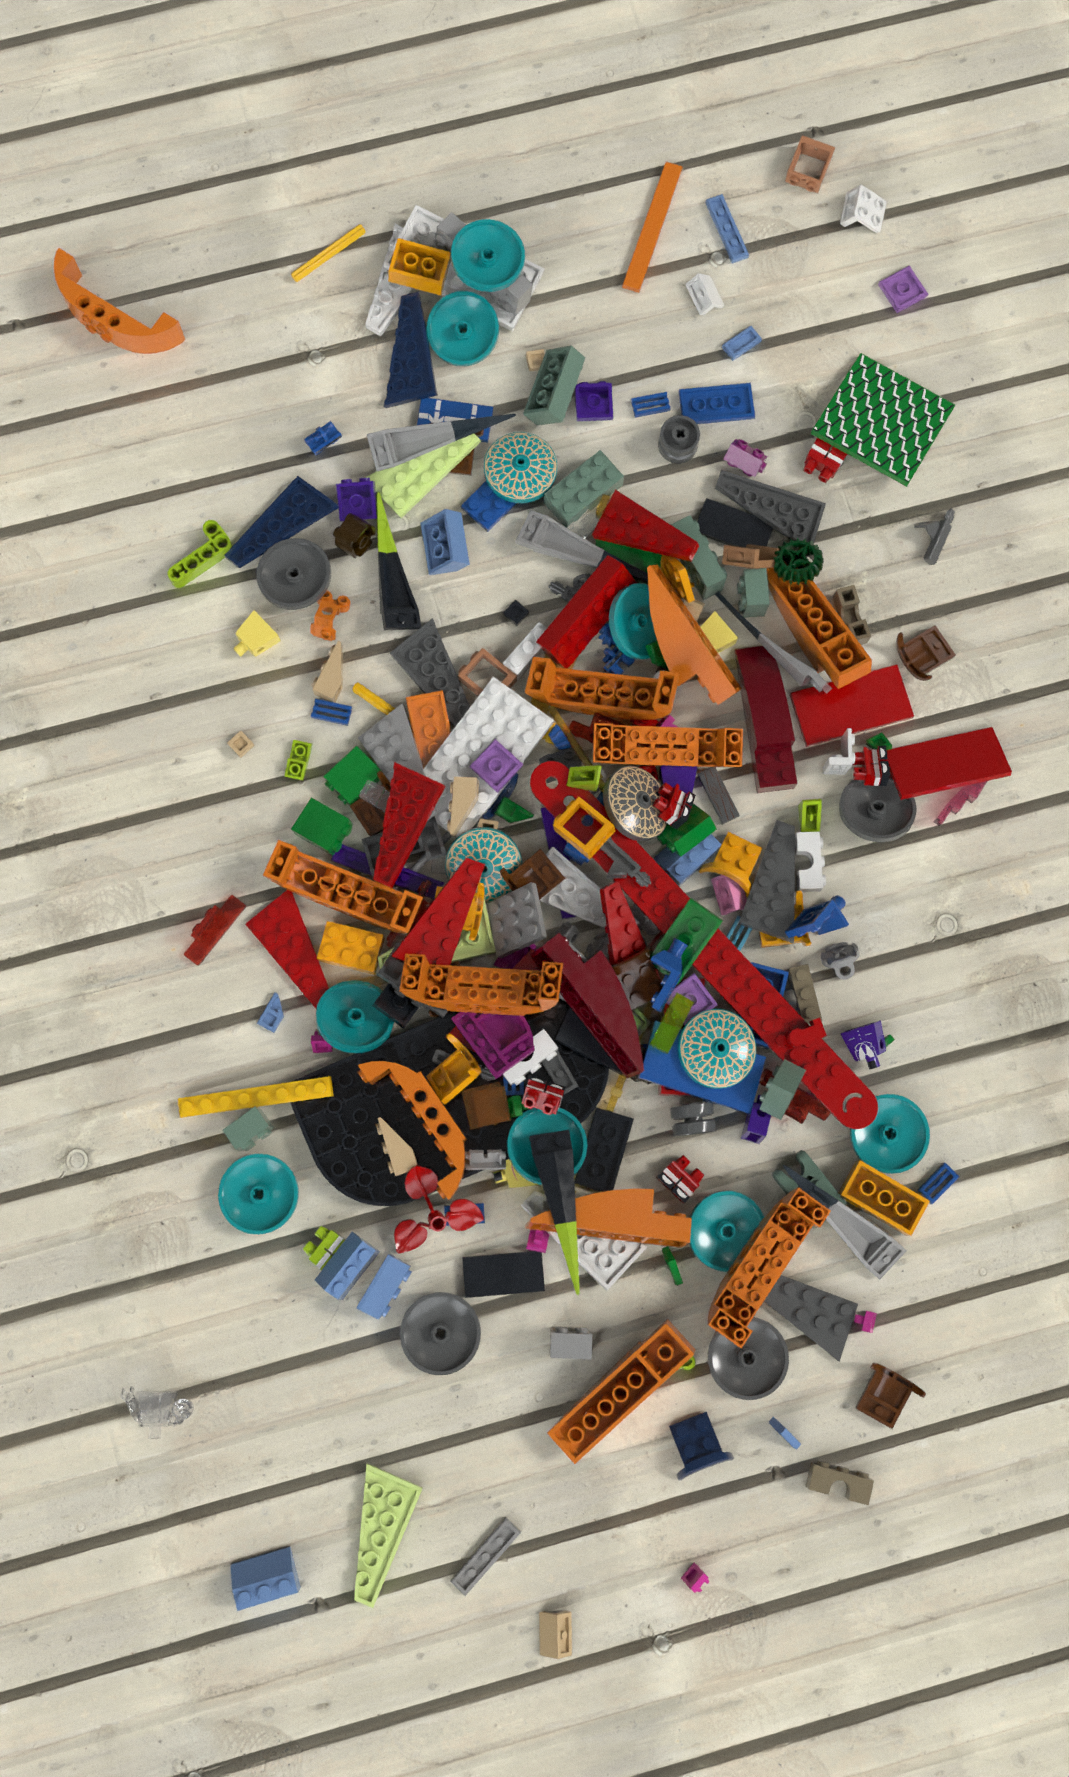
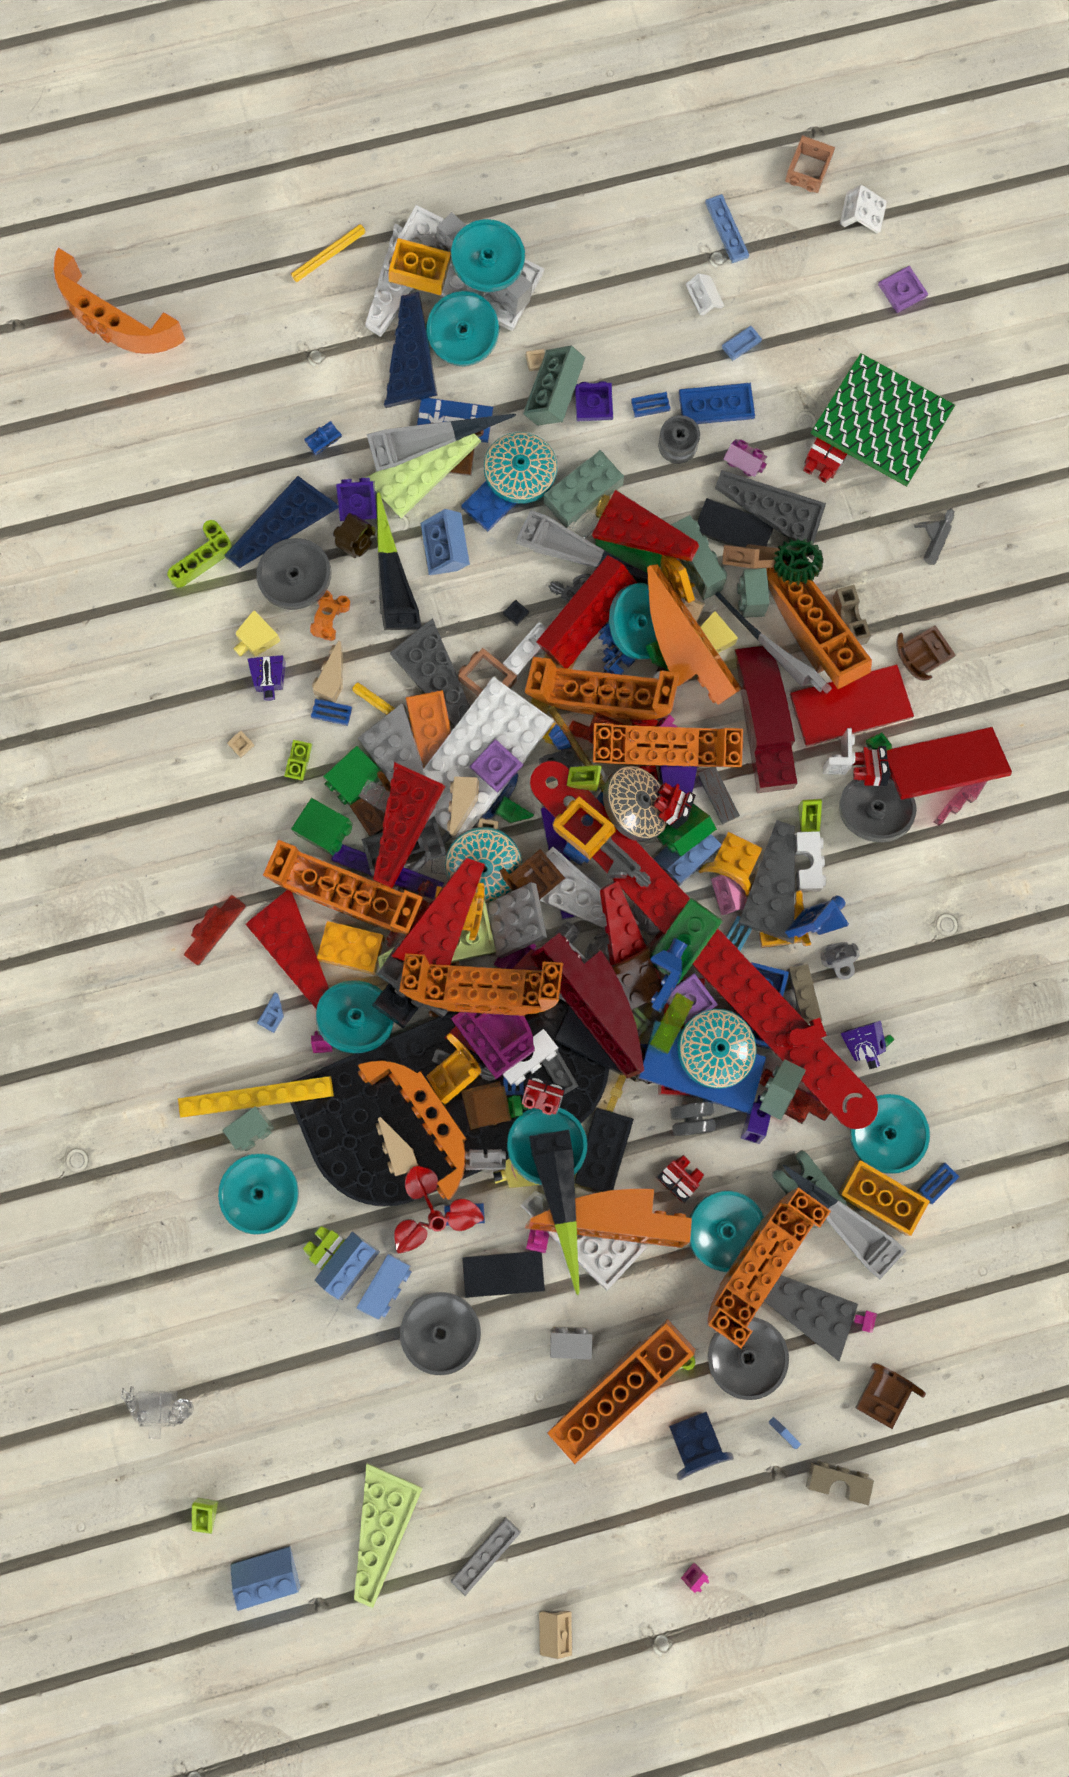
(203, 1515): none -> lime slope
(268, 674): none -> dark purple torso
(652, 227): orange tile -> none
(672, 1265): green tile -> none

